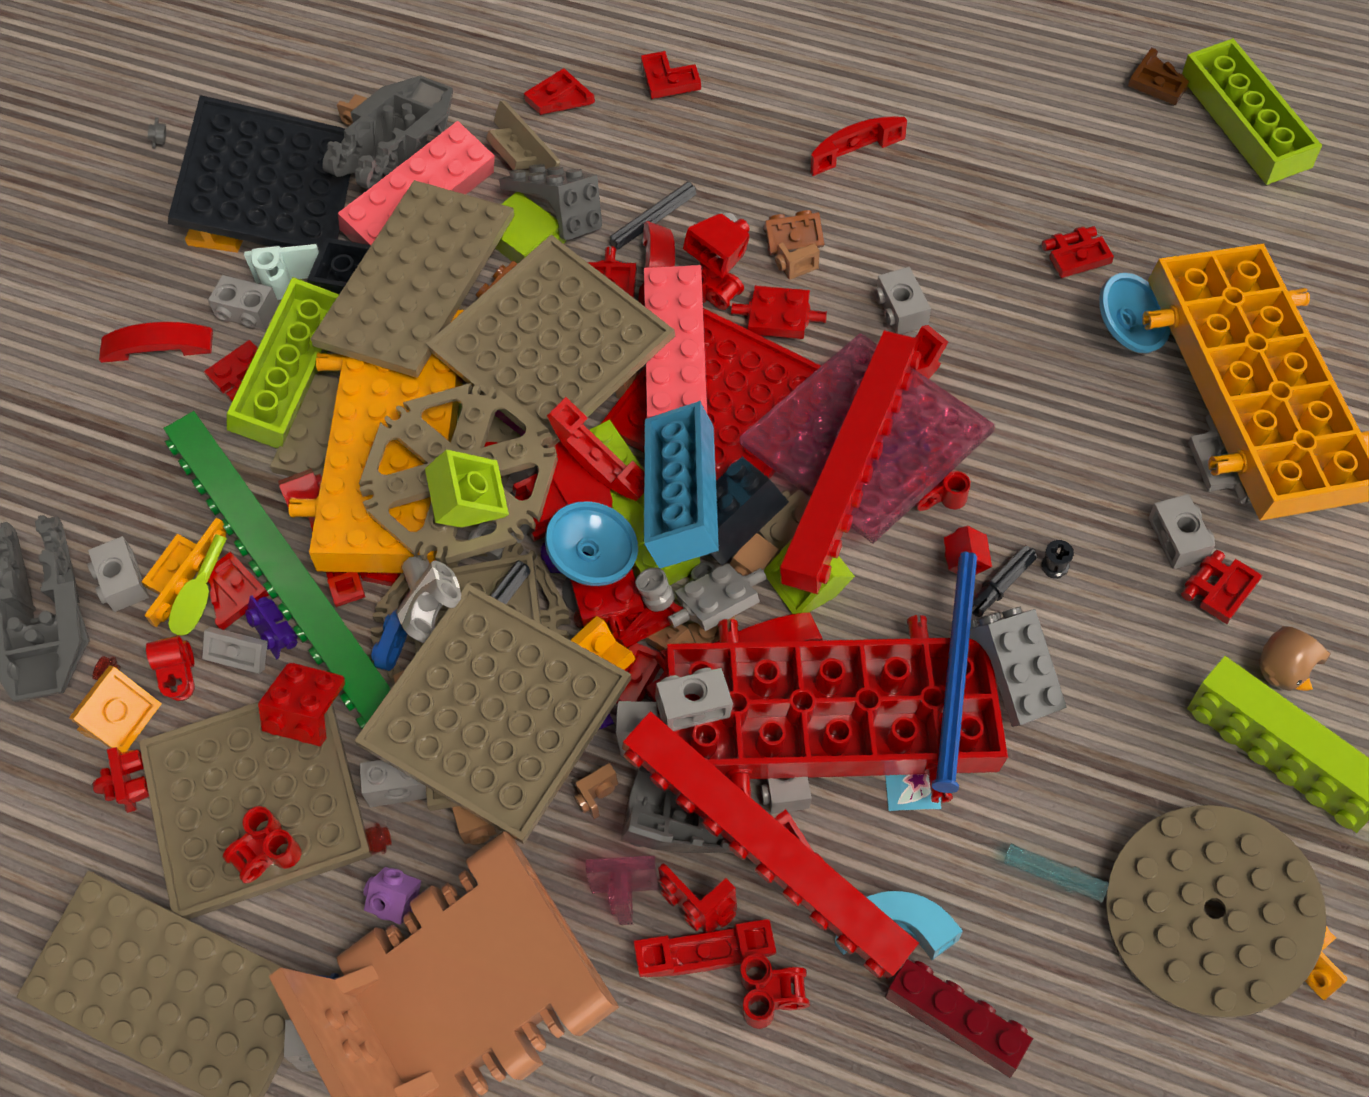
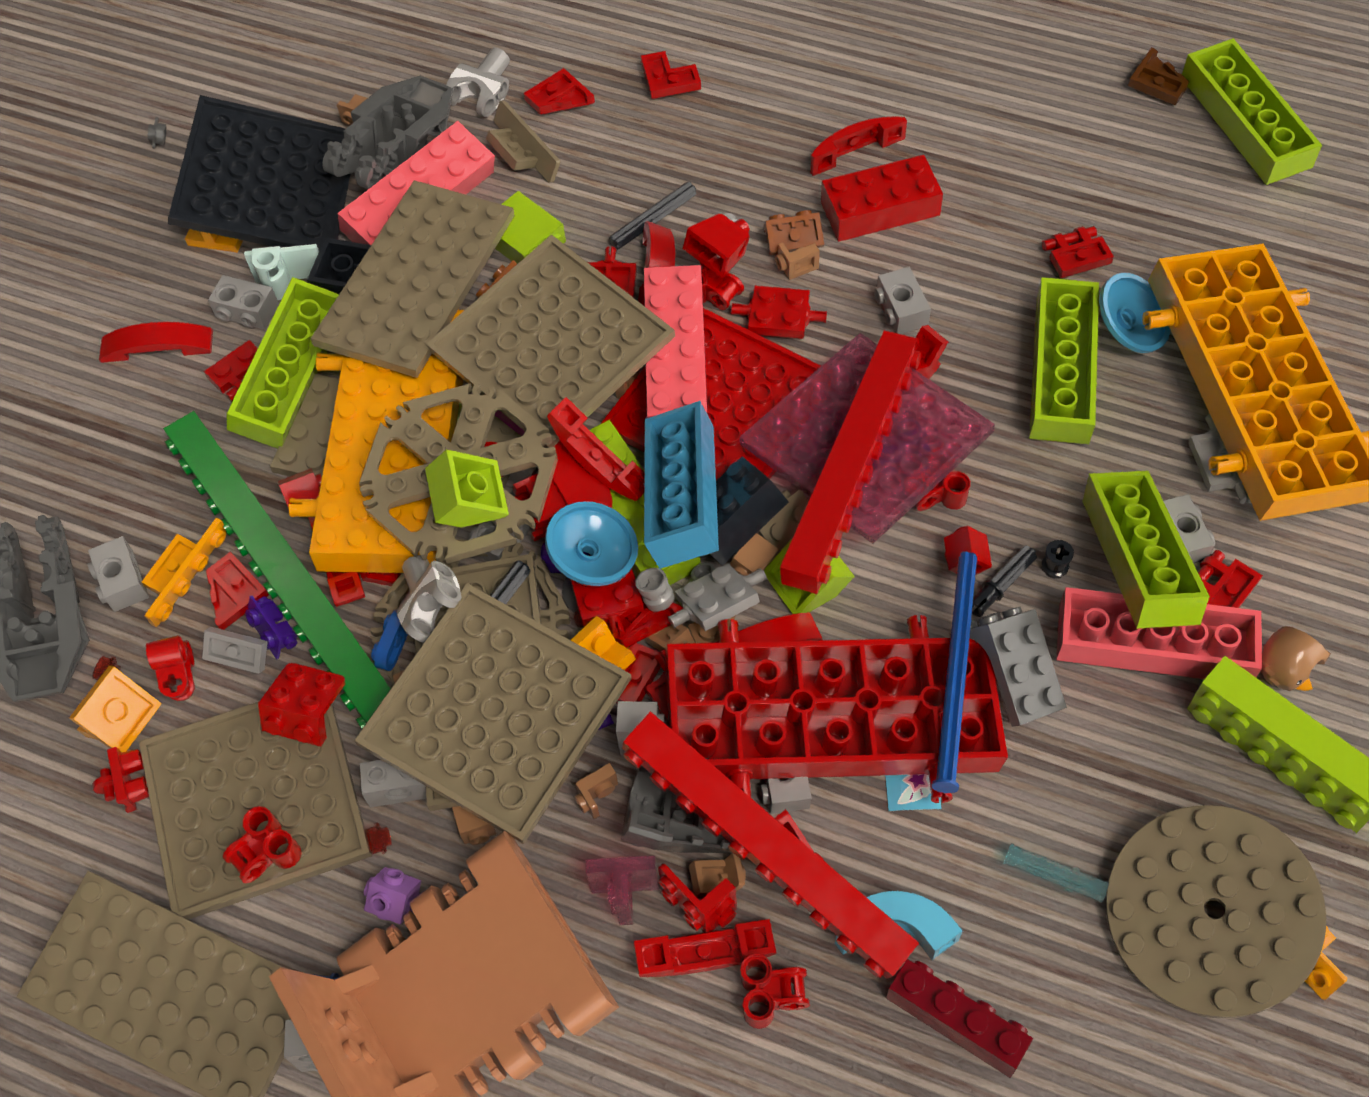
(194, 595): lime piece -> none
(482, 82): none -> light grey connector
(569, 192): dark grey bracket -> none
(682, 713): light grey brick -> none
(709, 873): none -> medium nougat bracket
(881, 197): none -> red brick
(1065, 361): none -> lime brick
(1101, 632): none -> coral brick
(1144, 550): none -> lime brick

